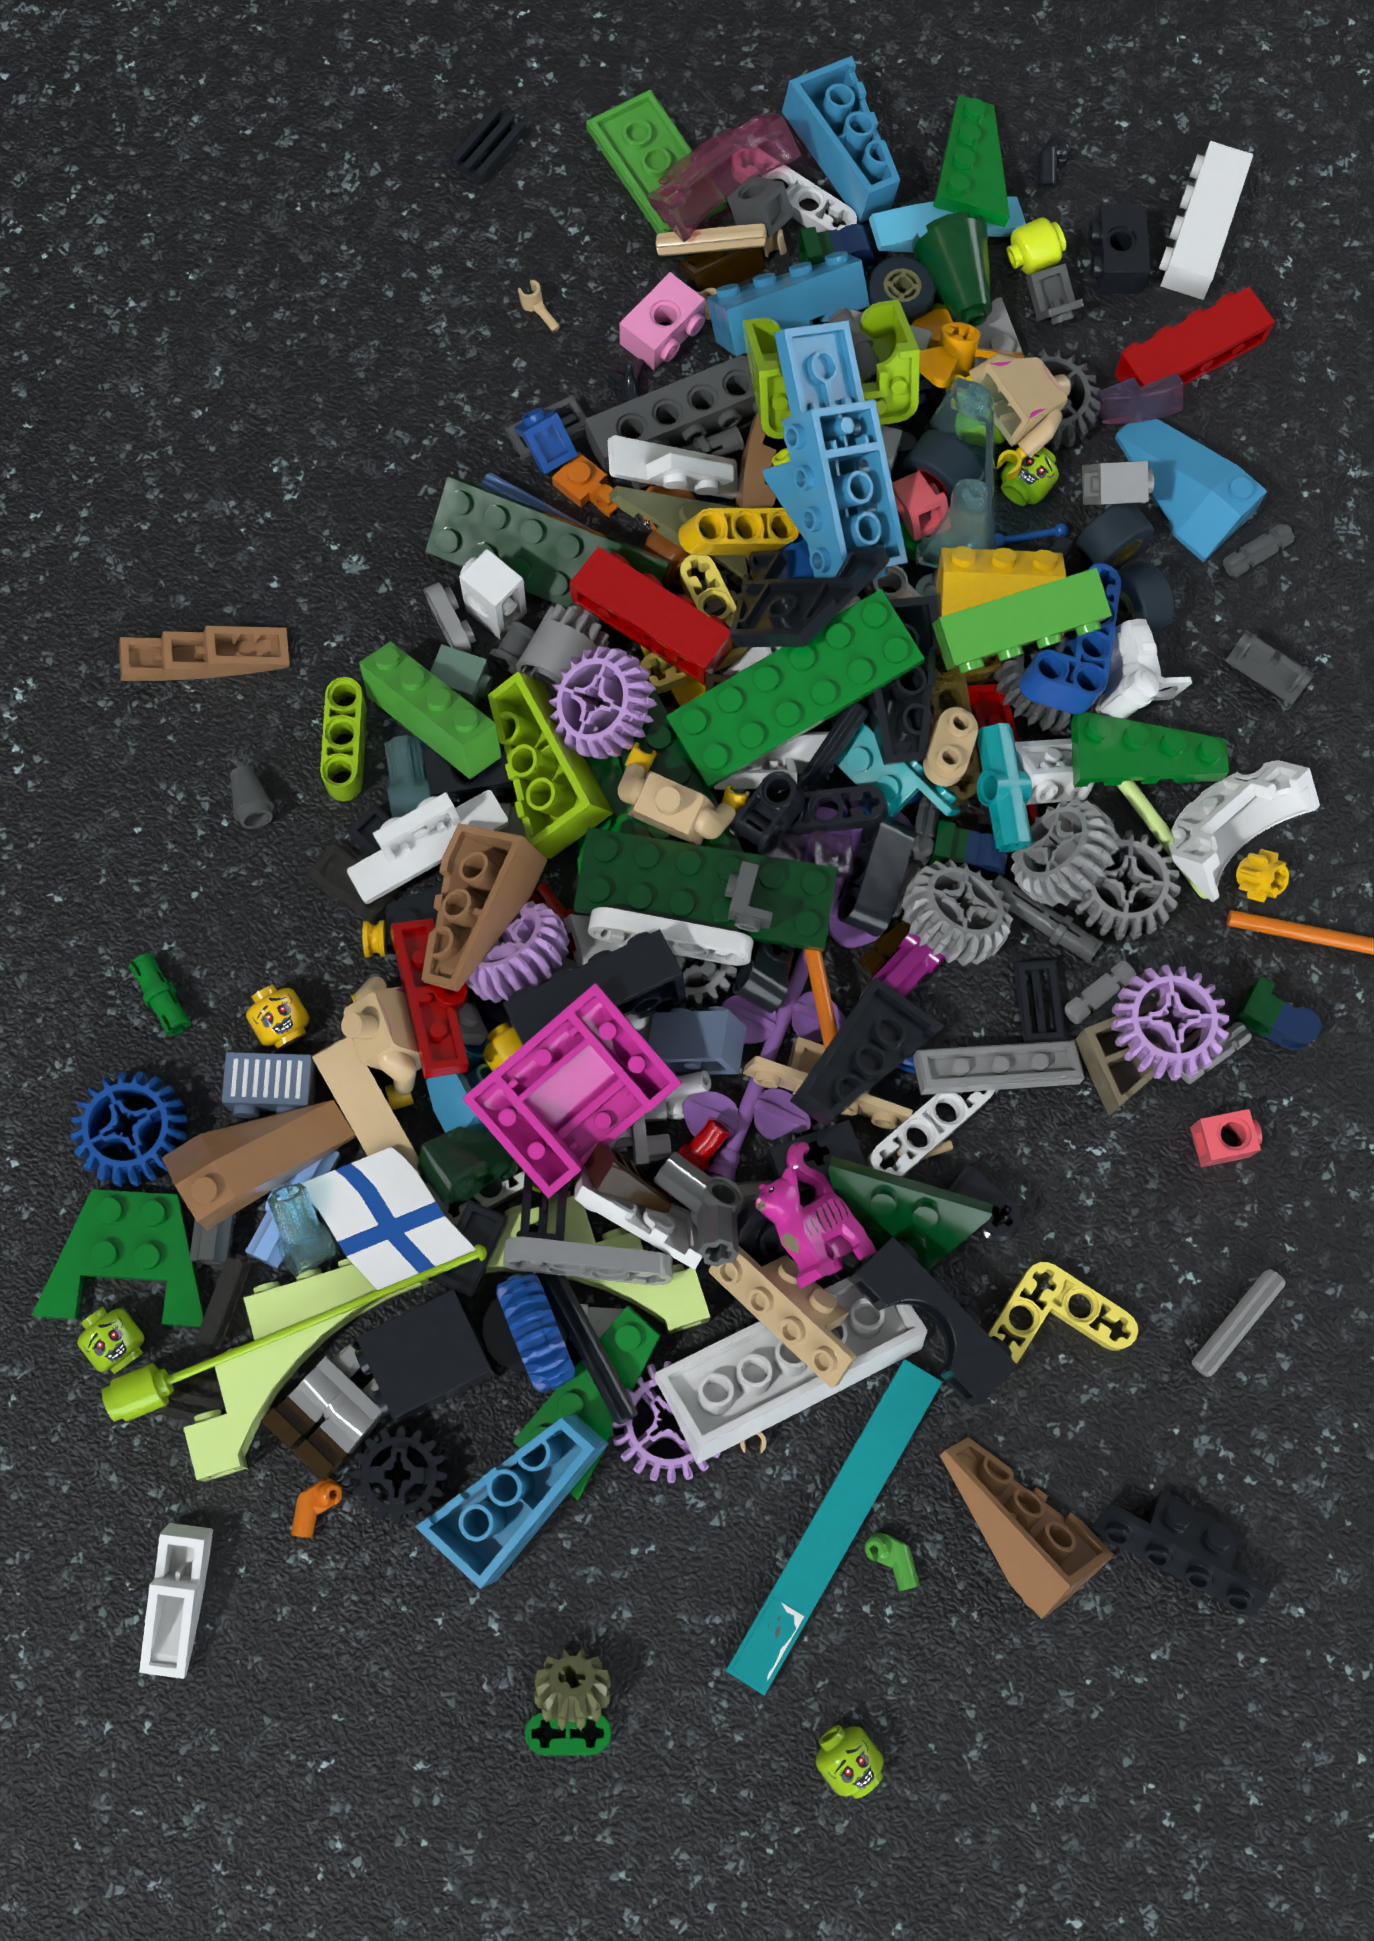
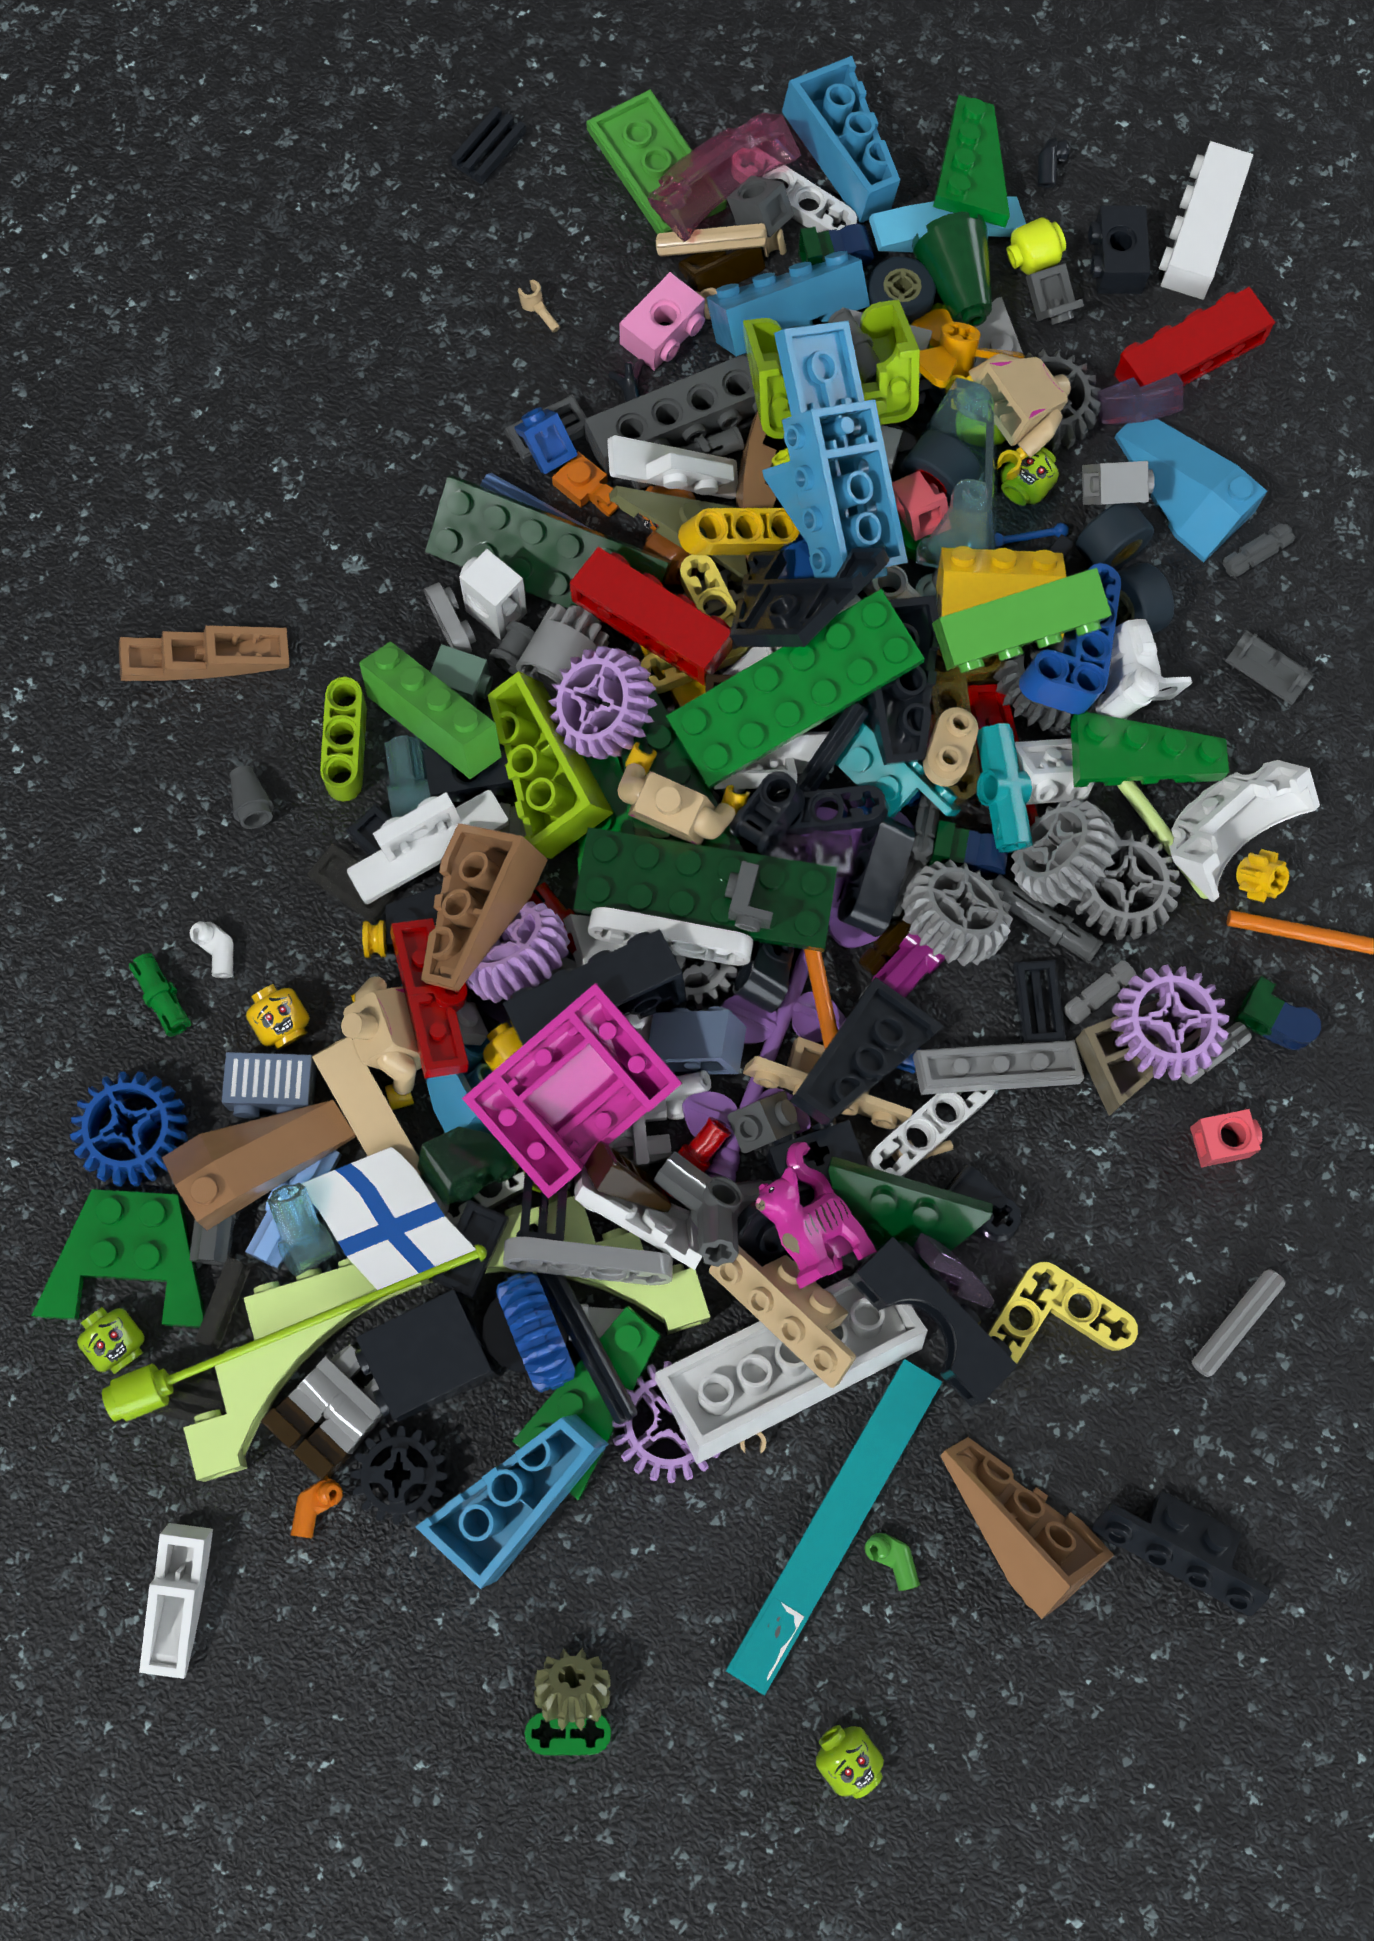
(217, 944): none -> white arm
(764, 1121): none -> dark grey bracket
(953, 1271): none -> clear purple slope

